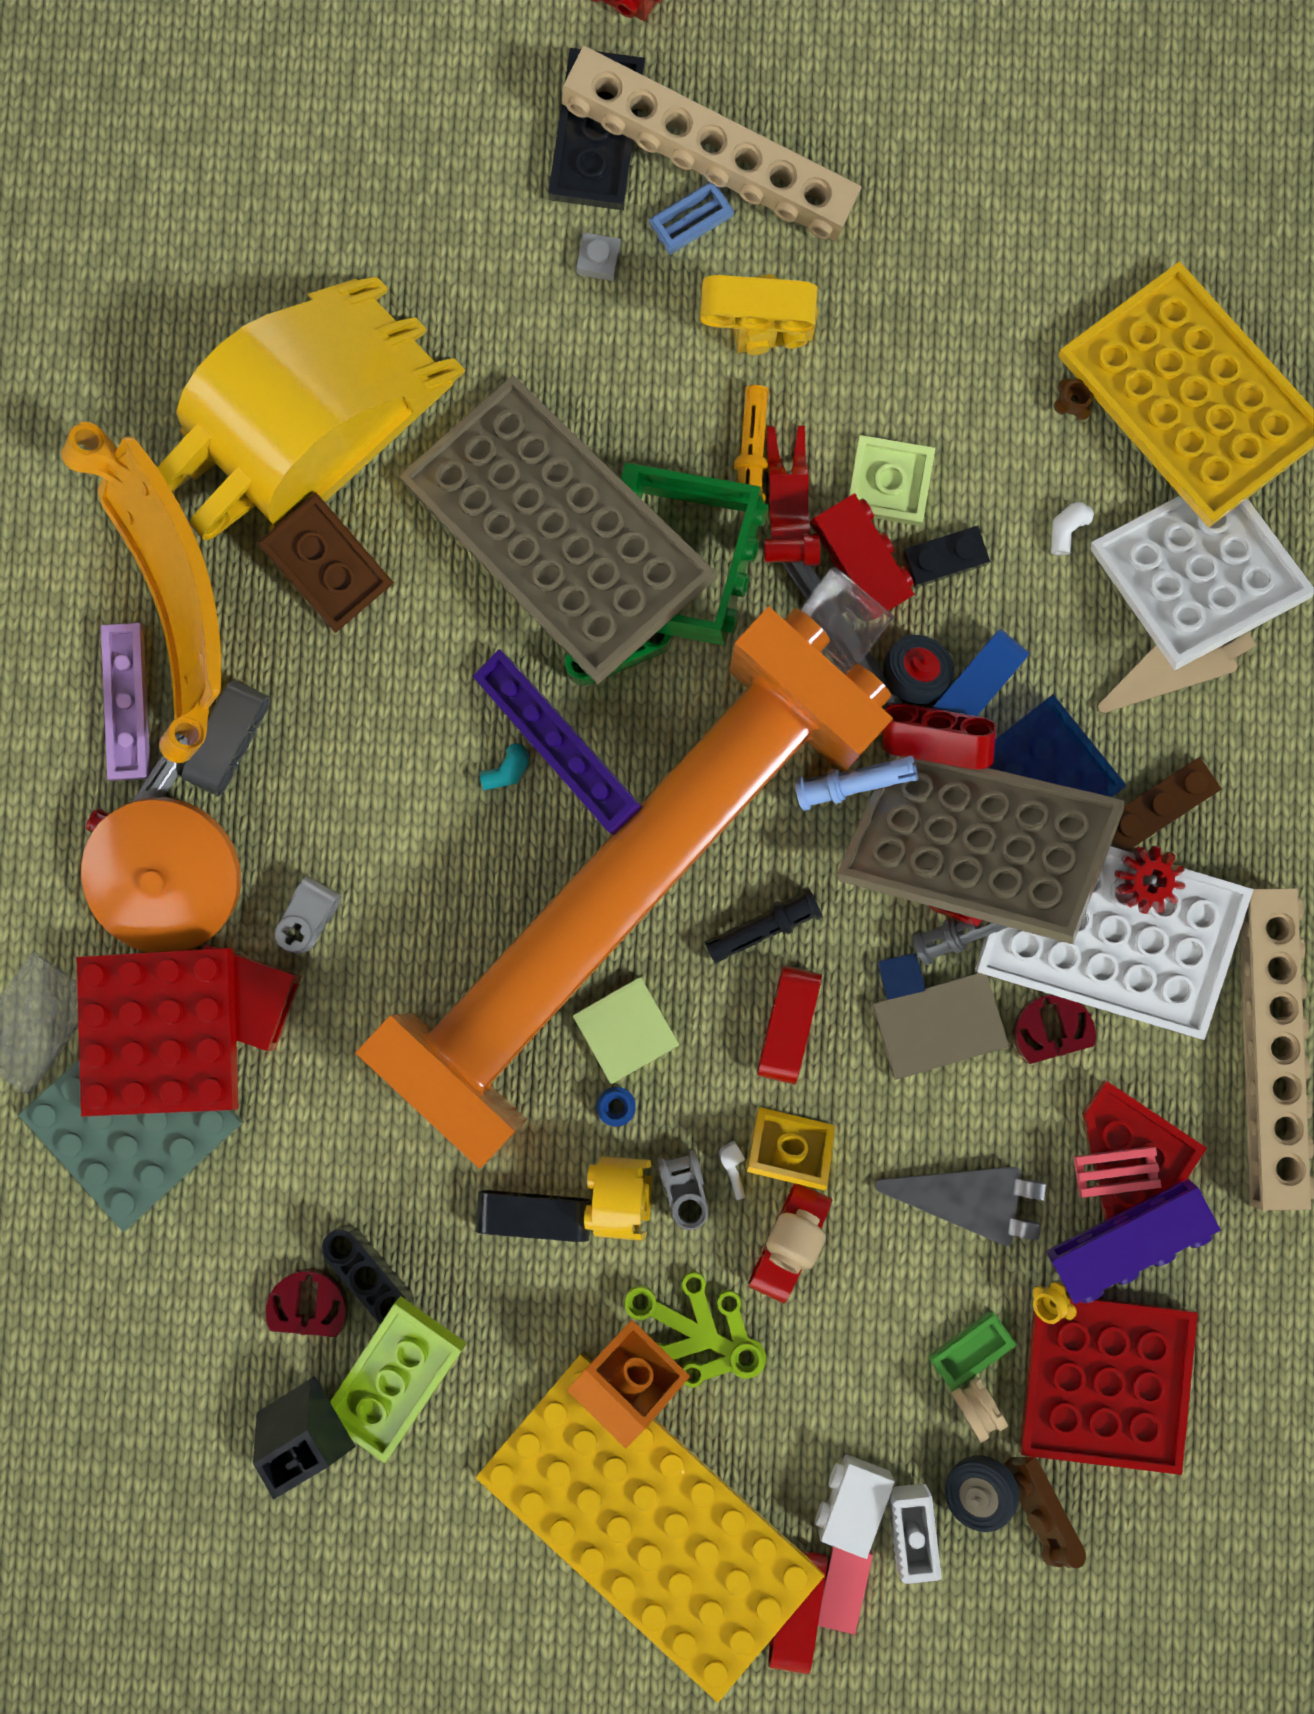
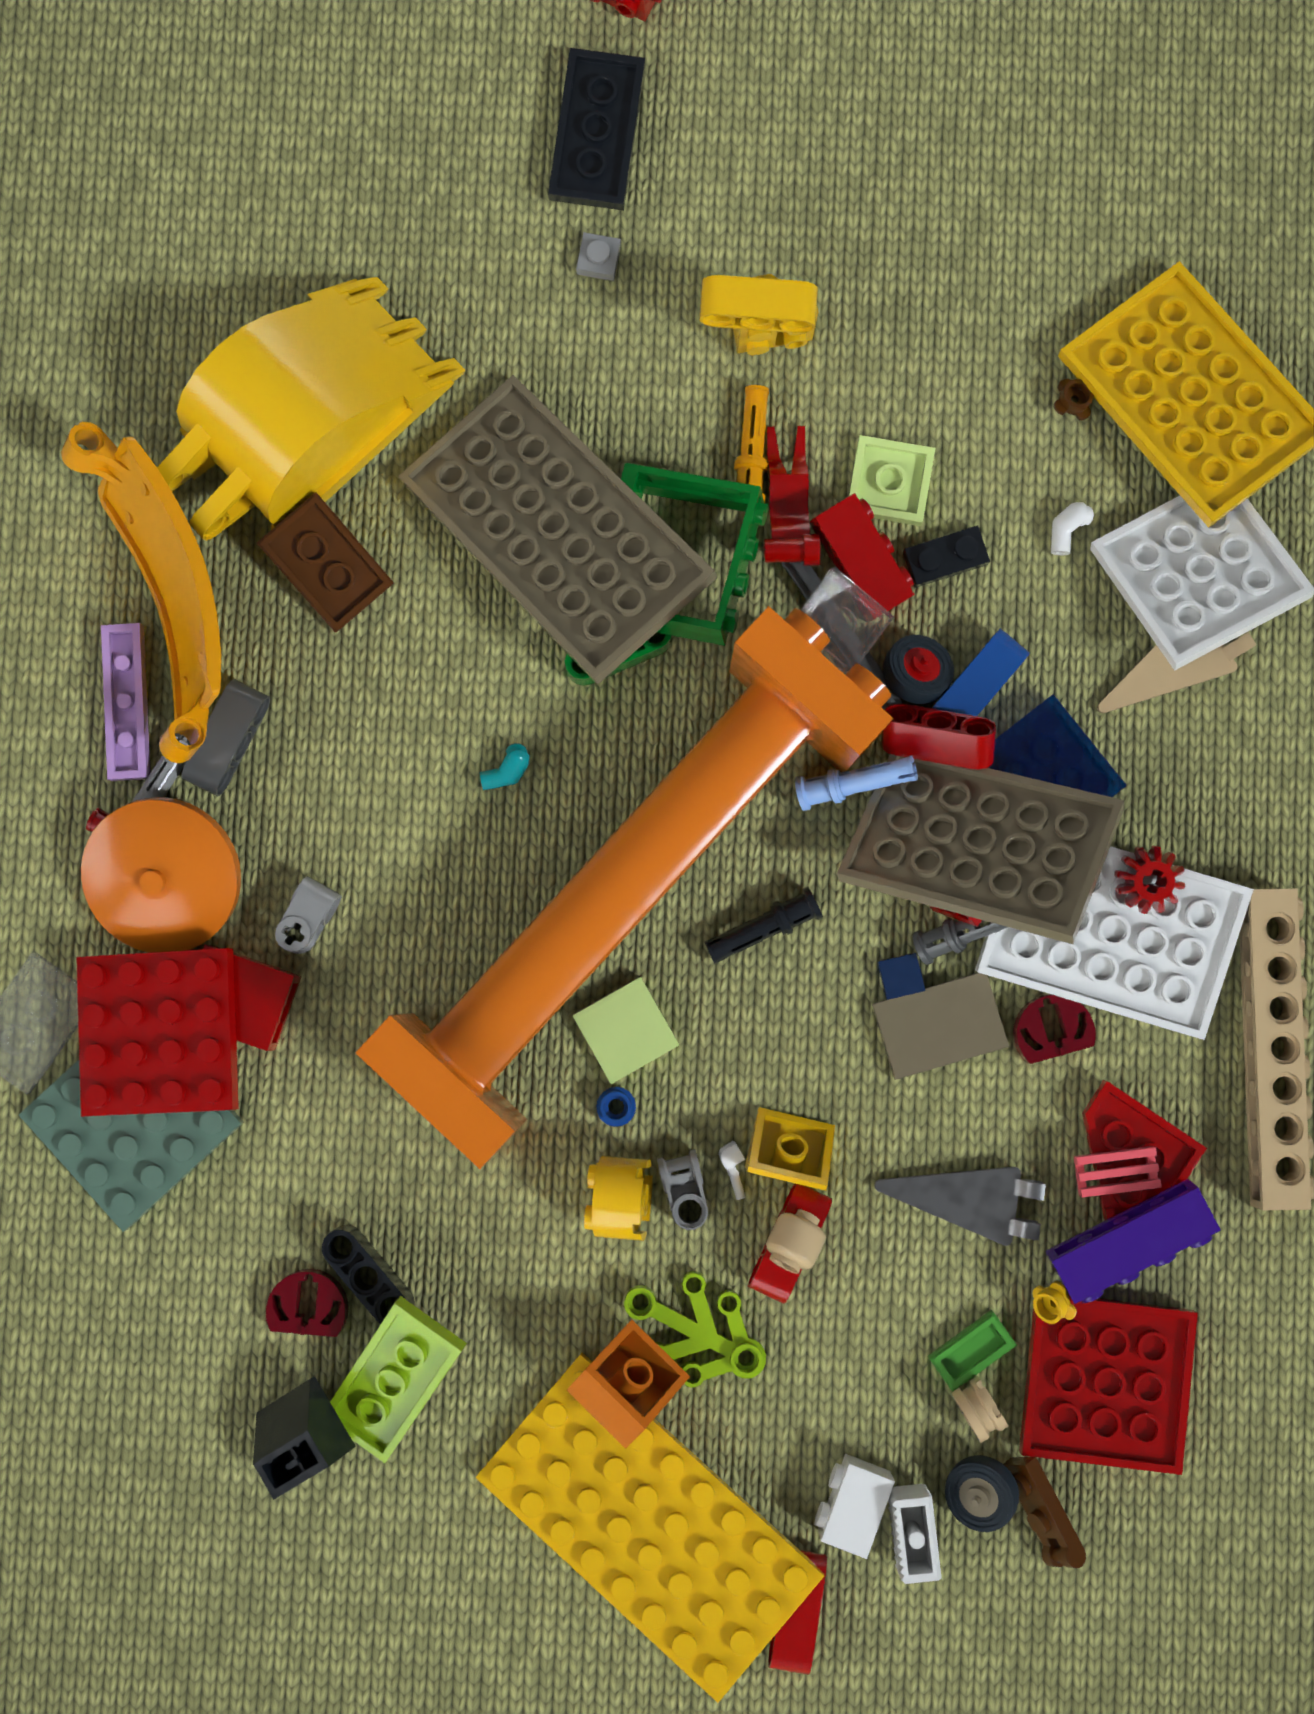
(531, 1215): black beam -> none
(557, 742): dark purple plate -> none
(664, 235): medium blue tile -> none
(700, 126): tan brick -> none
(789, 1024): red beam -> none
(844, 1590): coral tile -> none
(1164, 804): reddish brown plate -> none

